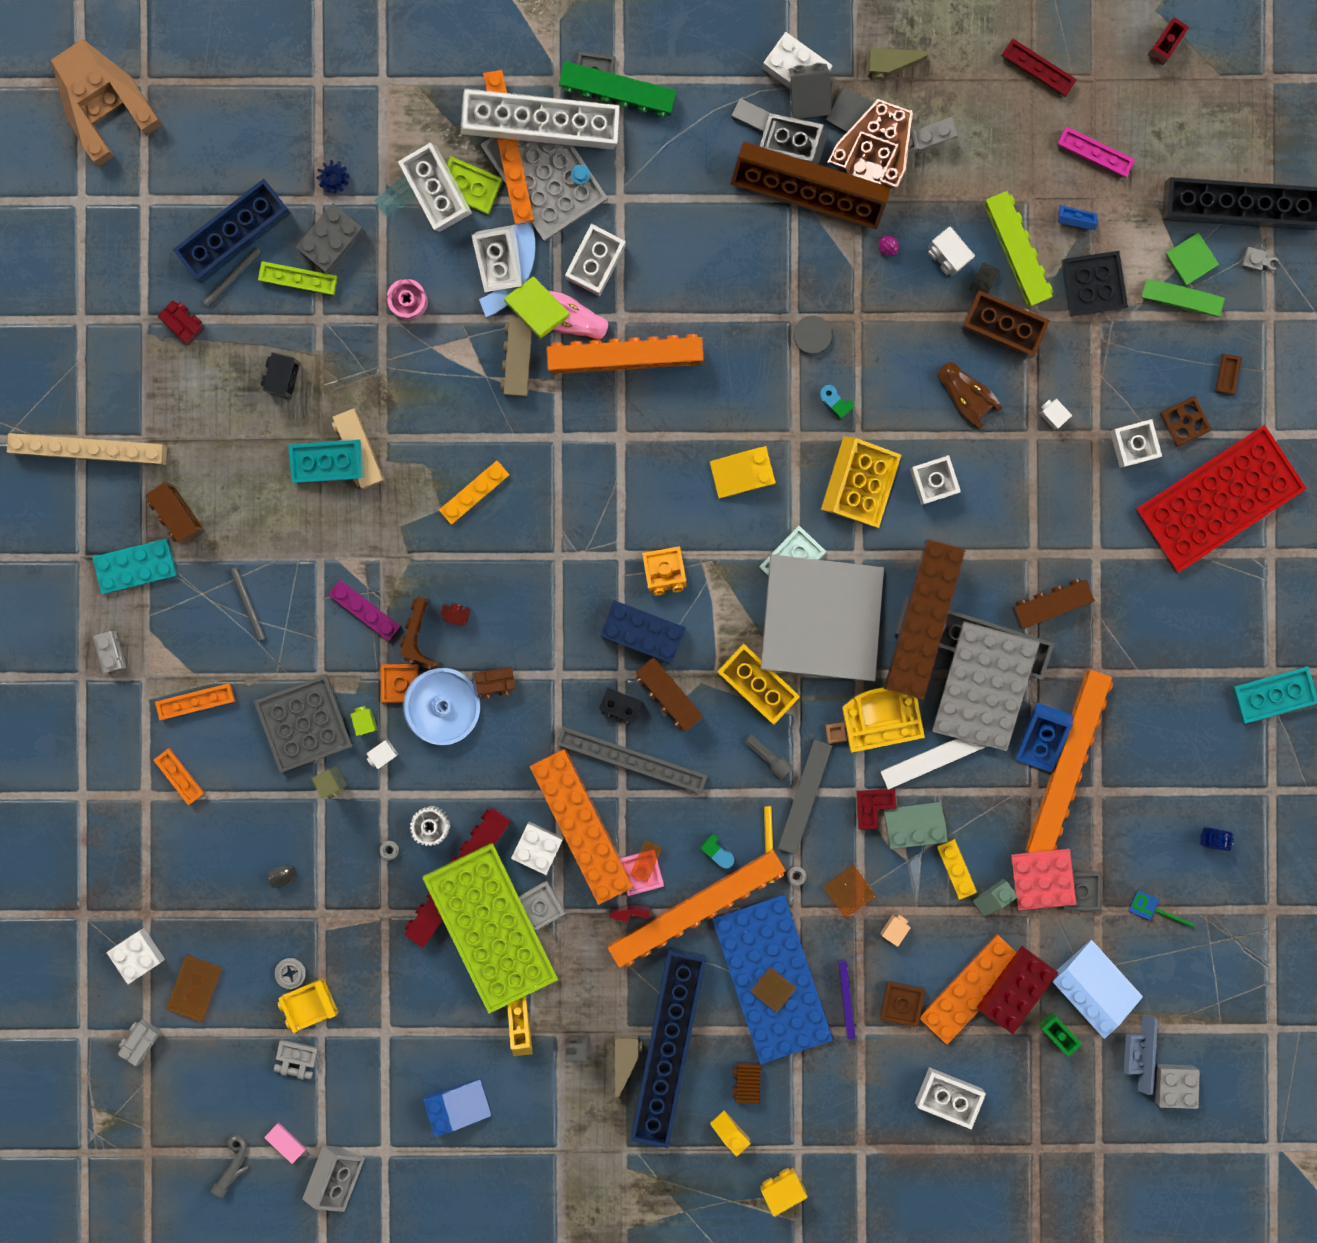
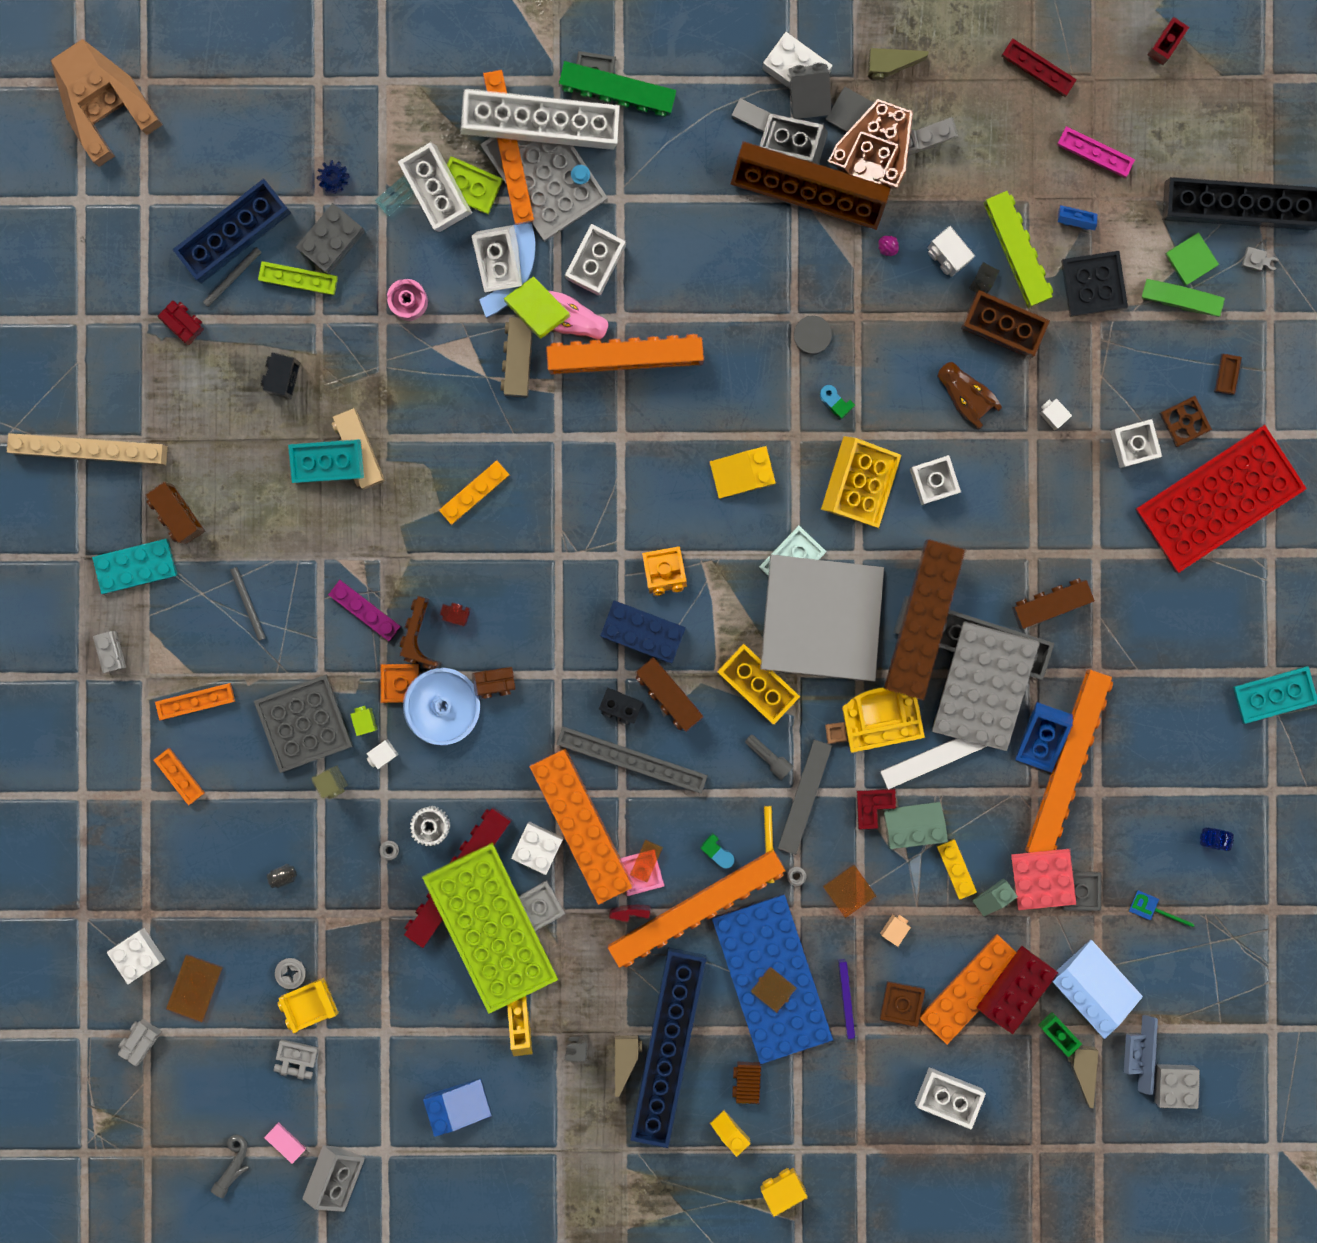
(1084, 1067): none -> dark tan slope

